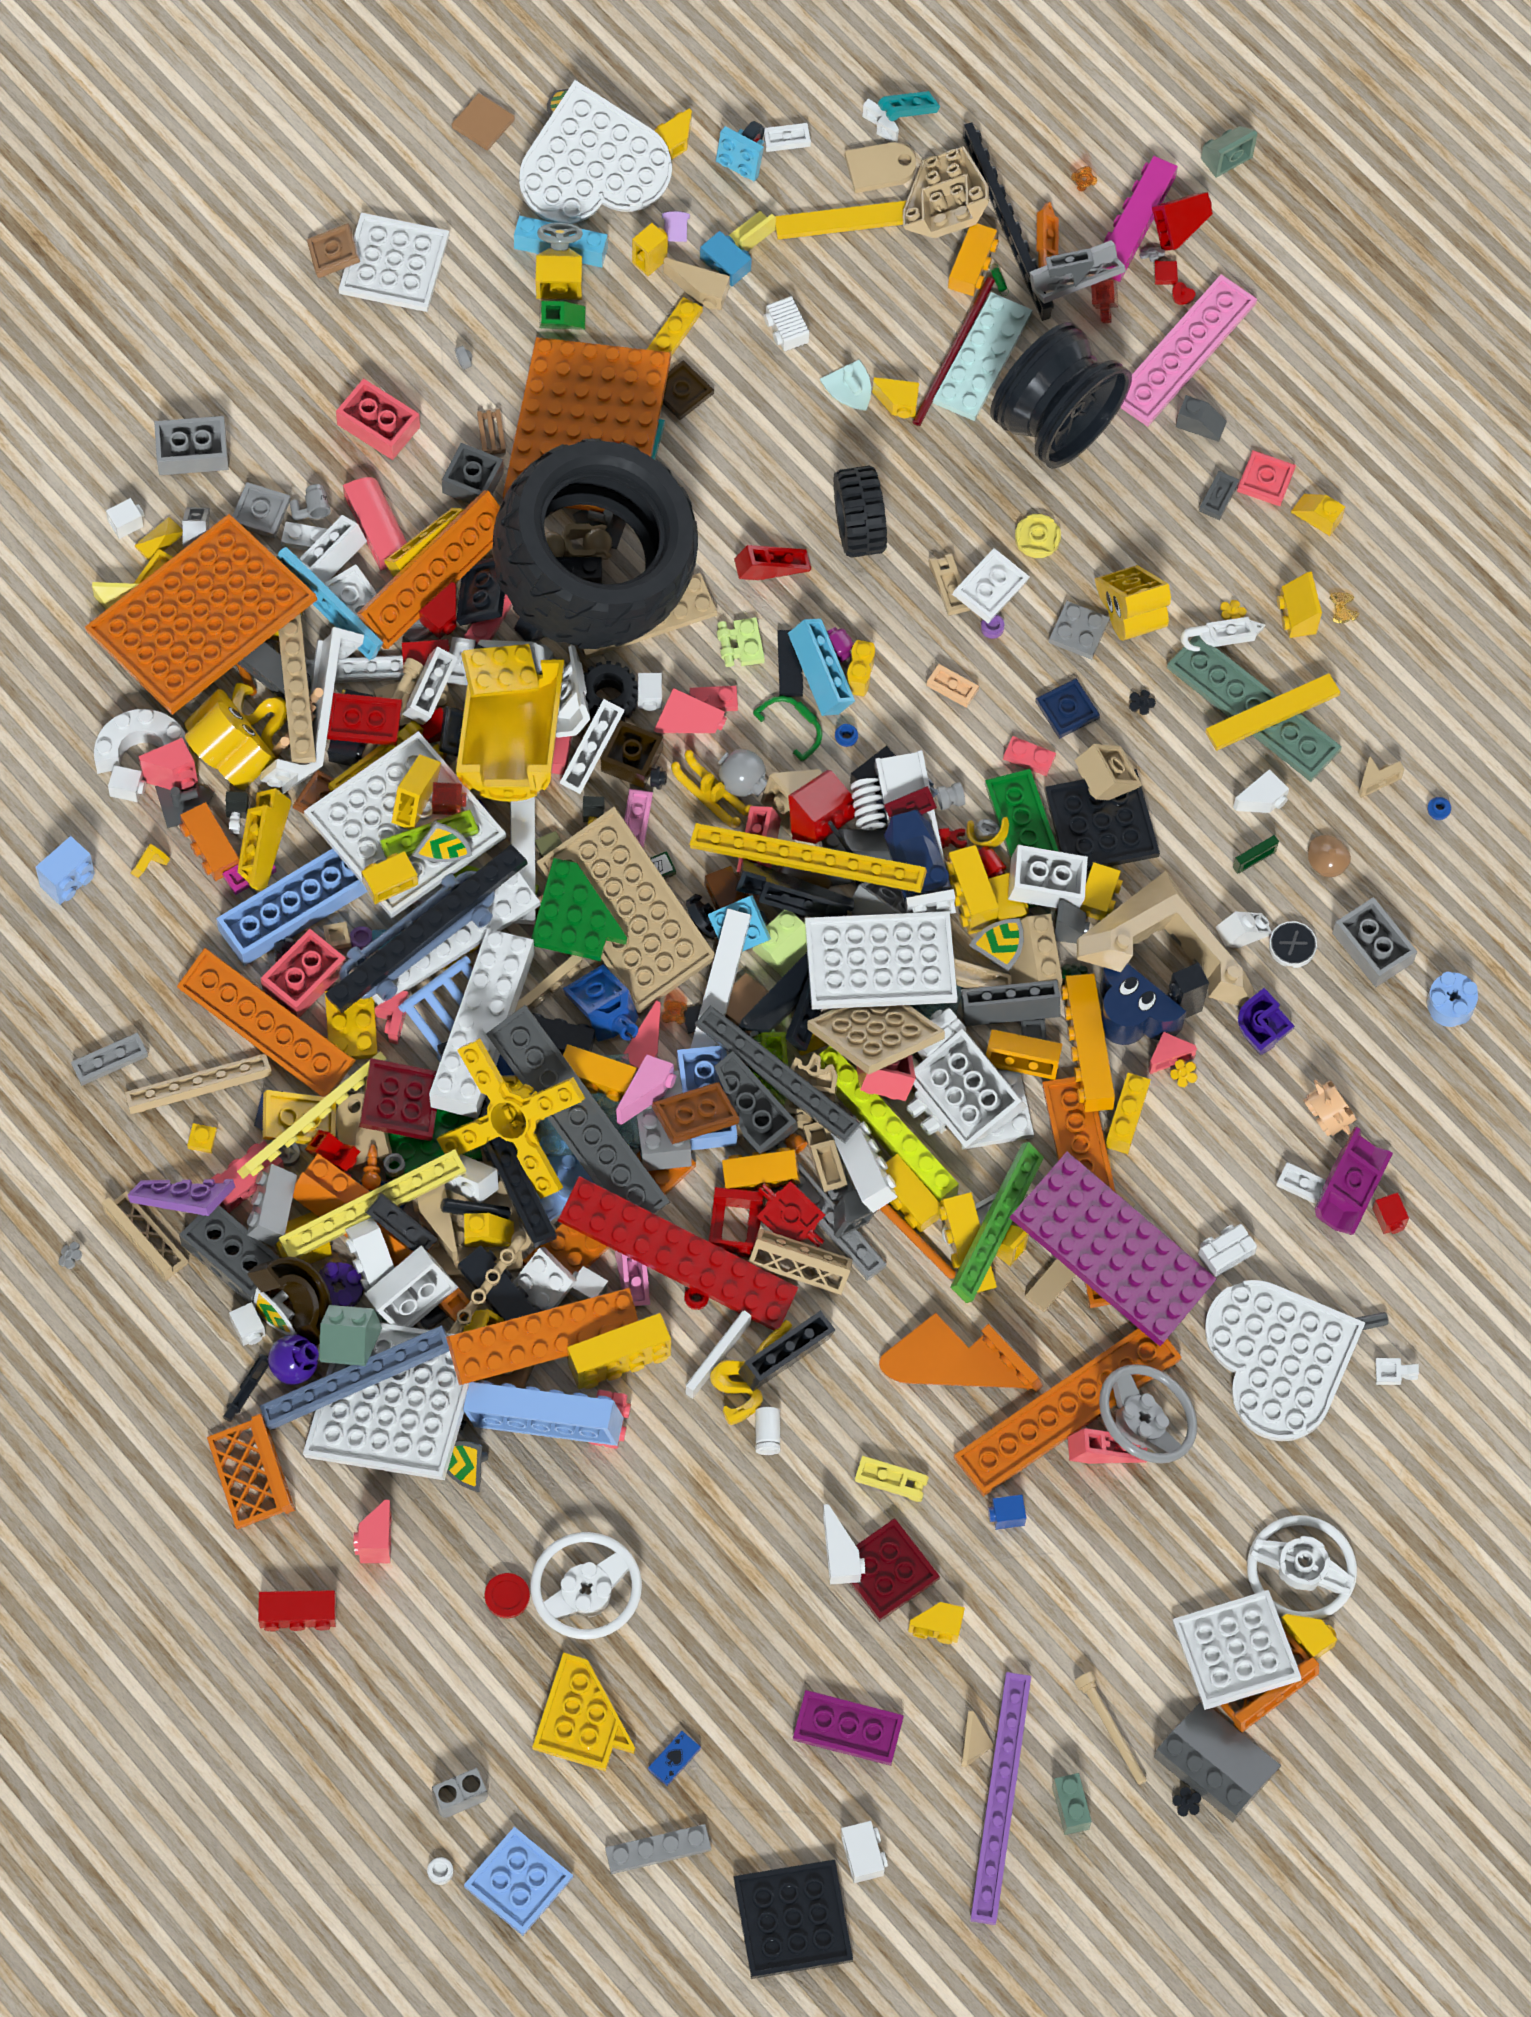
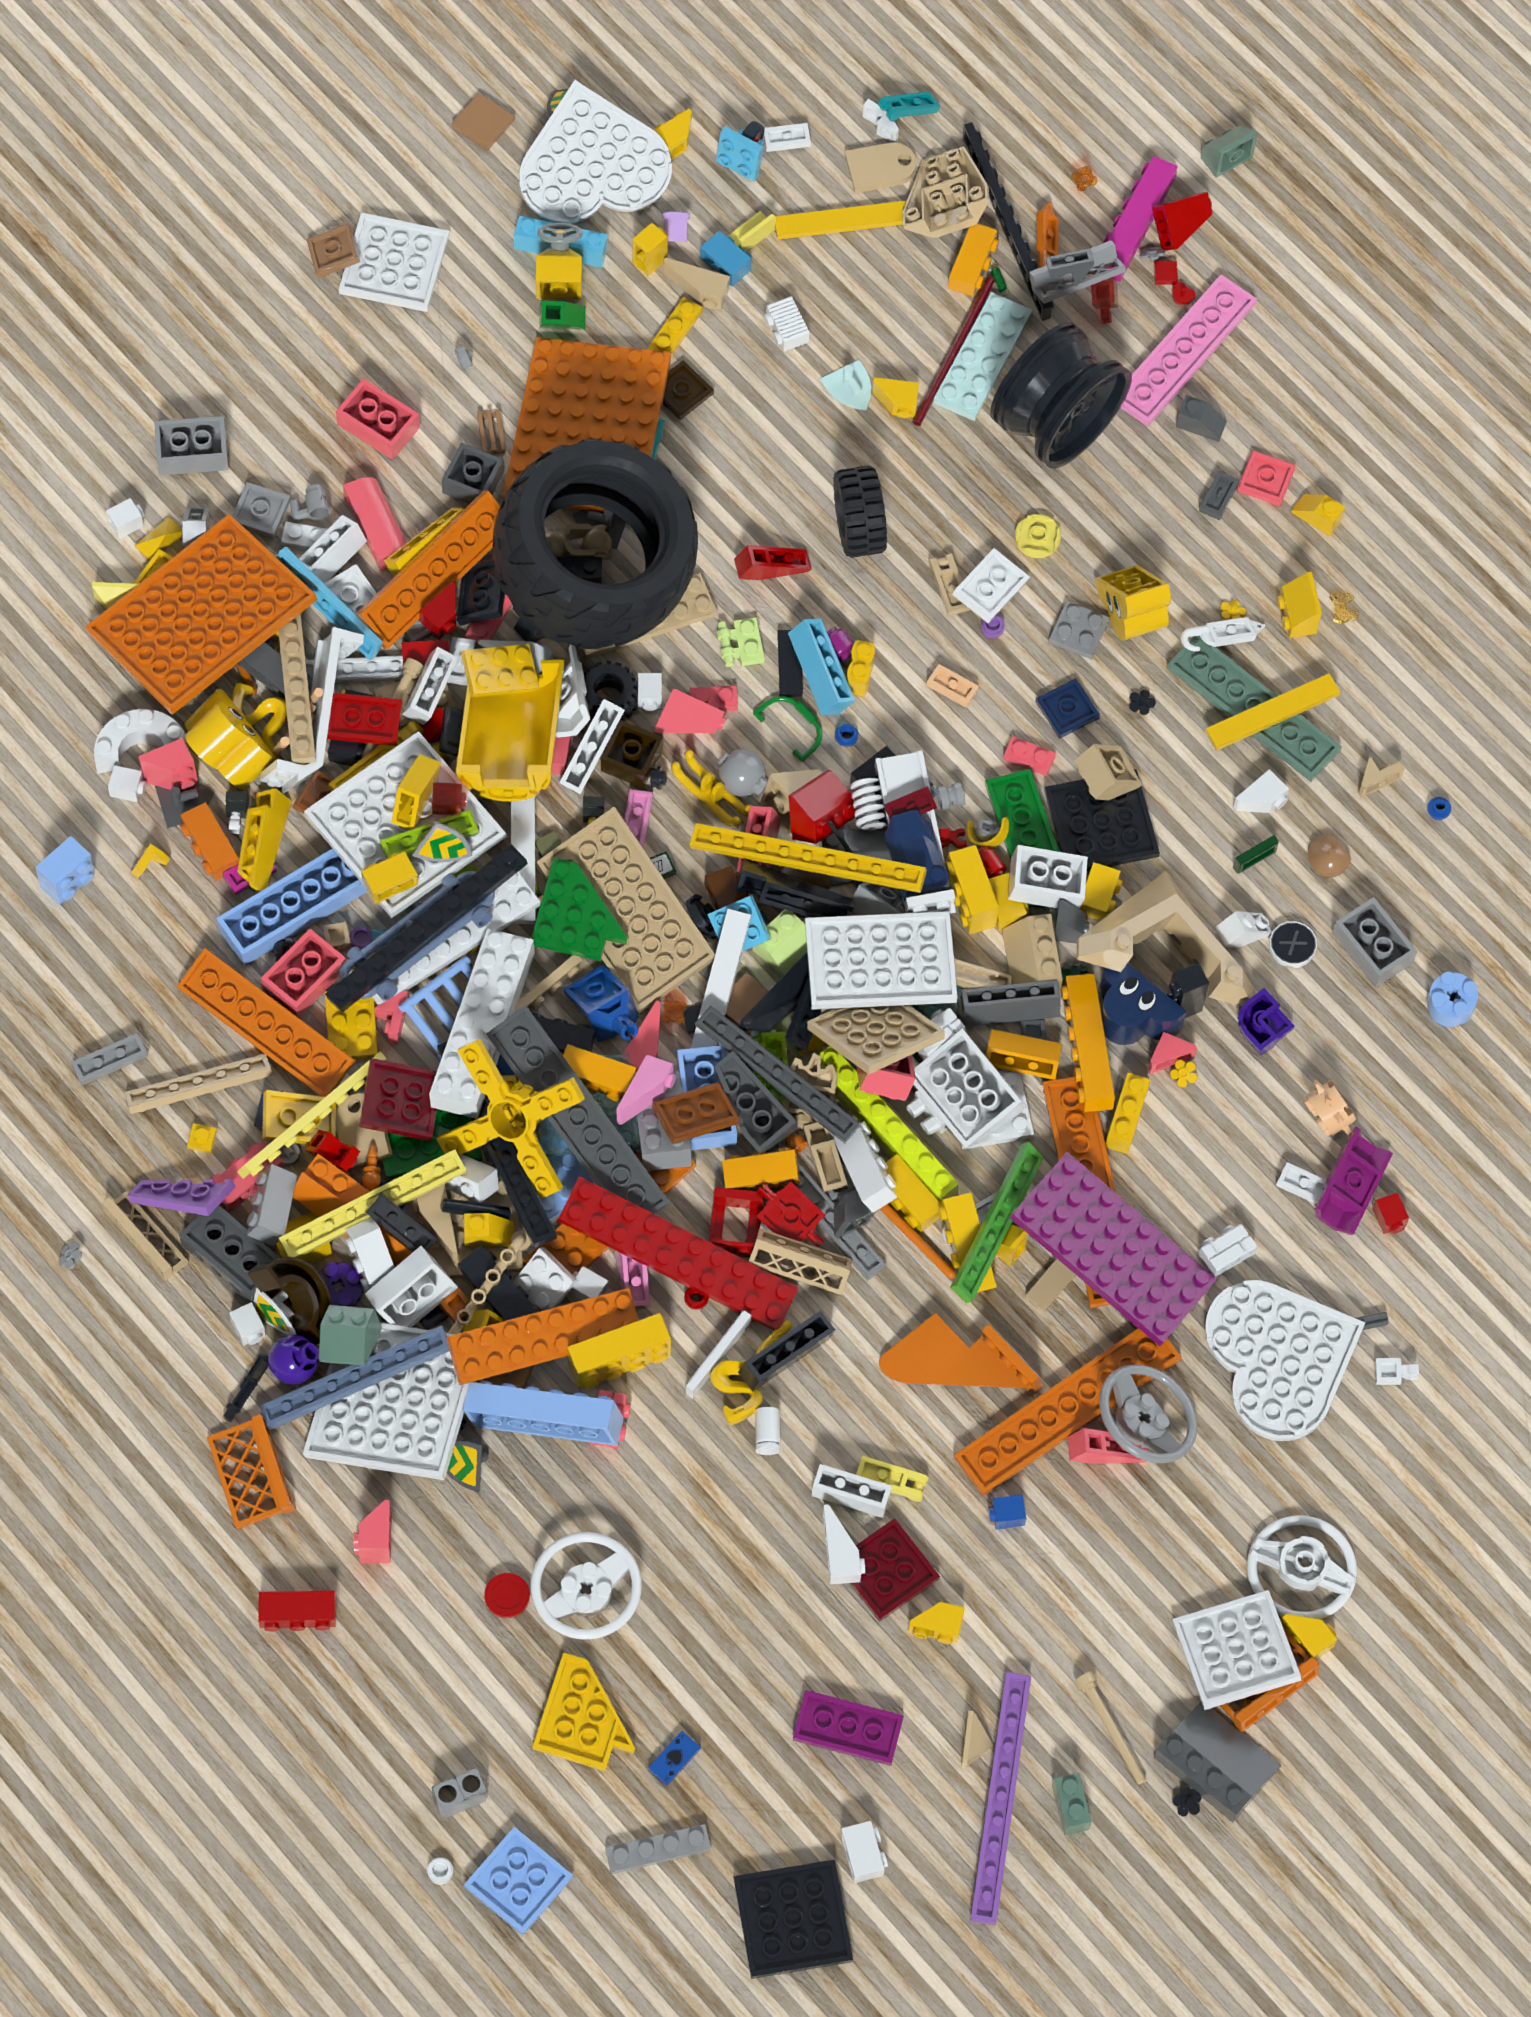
(394, 1172): light grey axle -> none
(851, 1490): none -> white brick
(1000, 942): shield -> none

